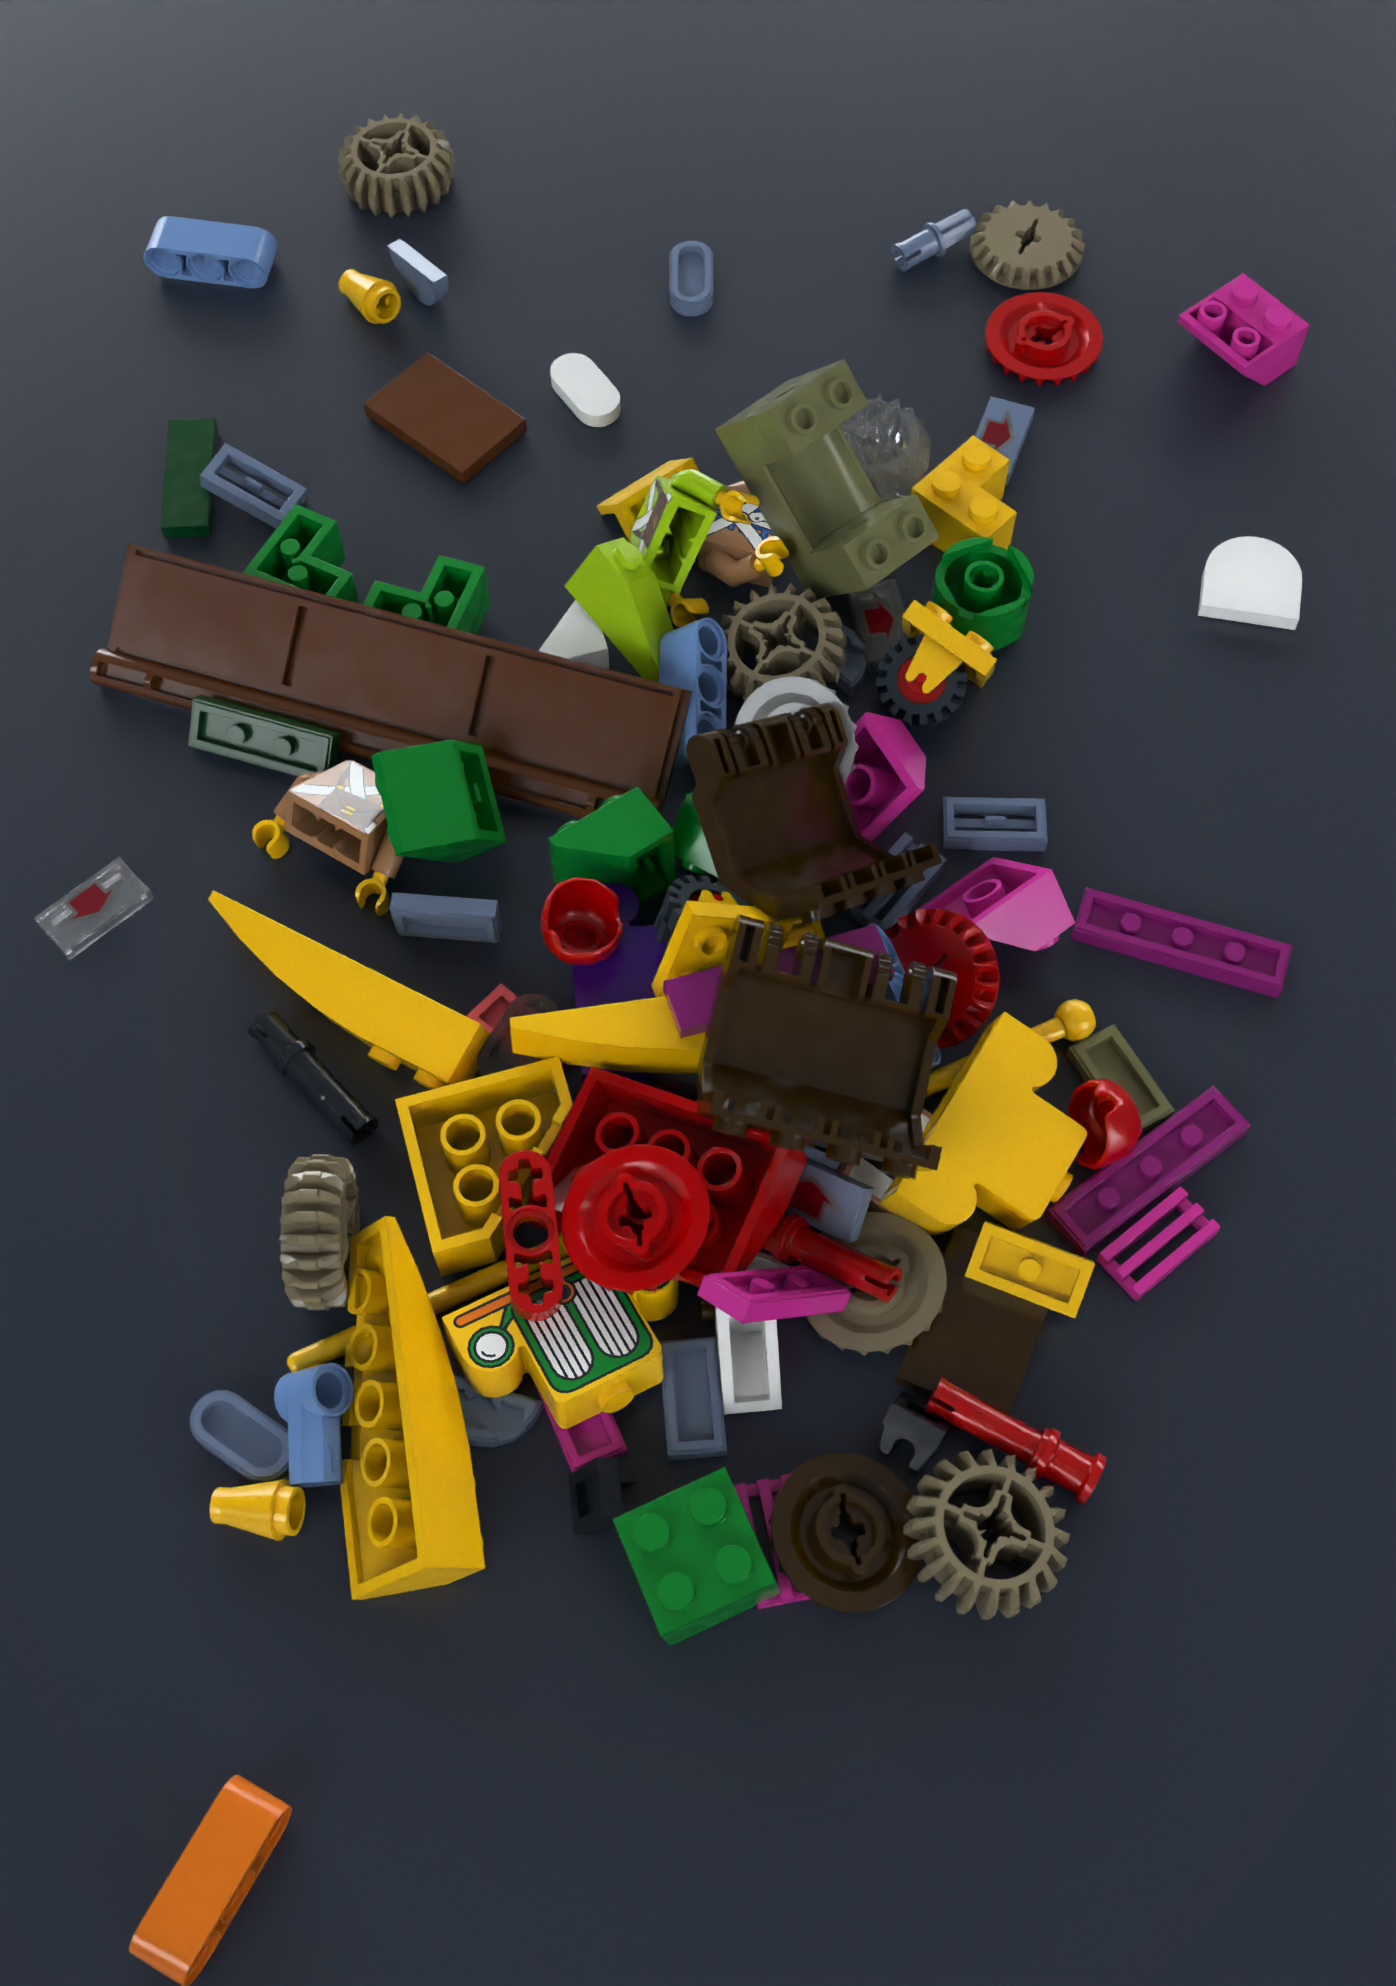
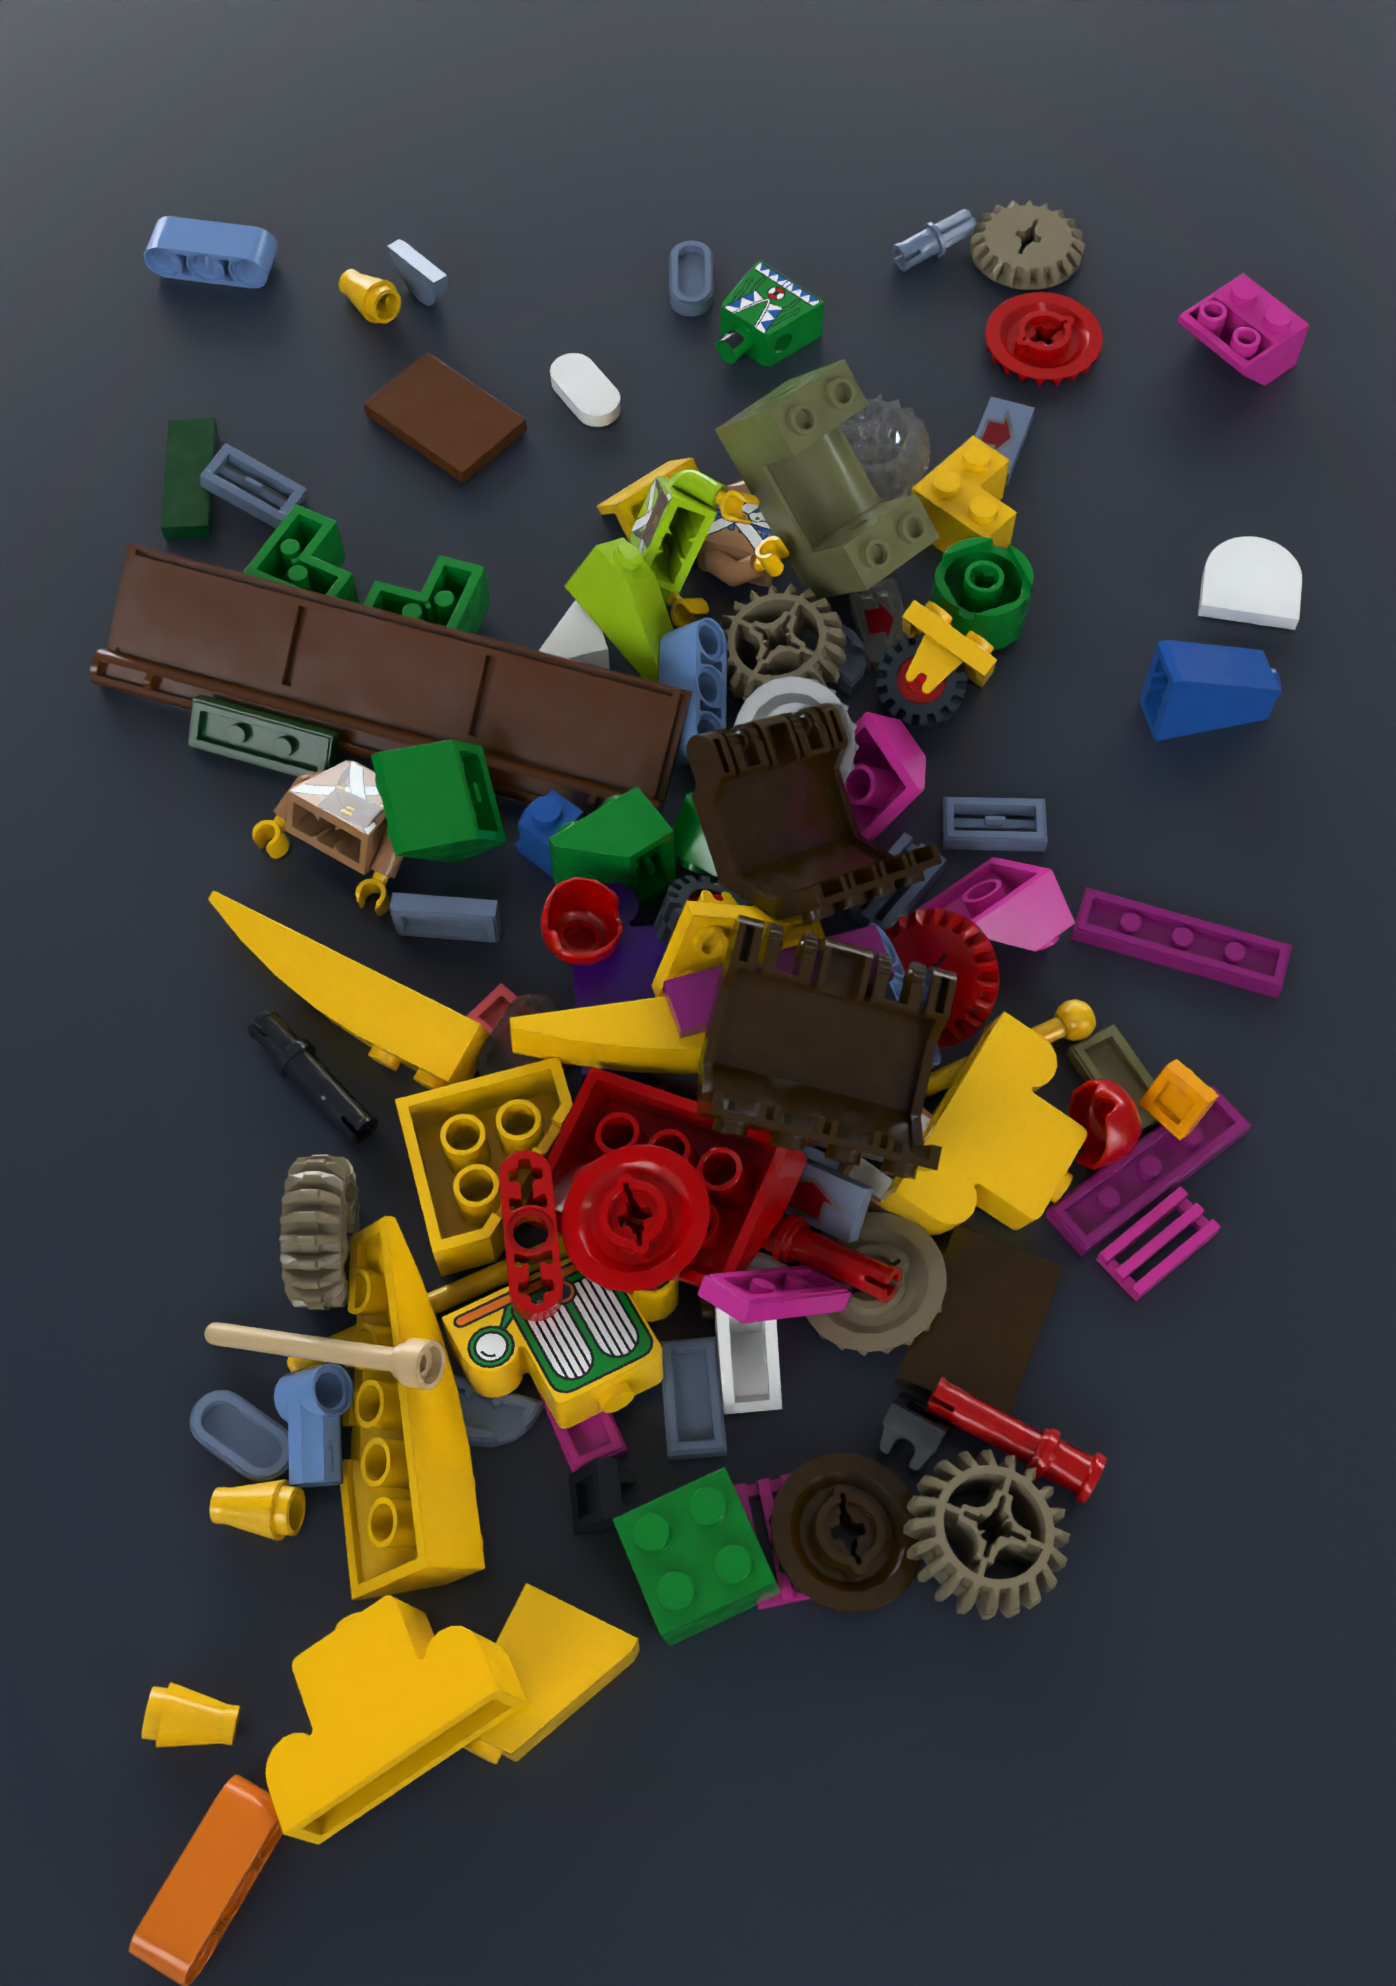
(94, 908): clear tile -> none
(188, 1718): none -> yellow cone
(382, 1713): none -> yellow brick
(396, 165): dark tan gear -> none
(415, 1363): none -> tan piece
(541, 822): none -> blue brick
(560, 1664): none -> yellow slope
(768, 318): none -> green torso
(1030, 1269): yellow panel -> none
(1178, 1099): none -> light orange tile
(1206, 688): none -> blue slope

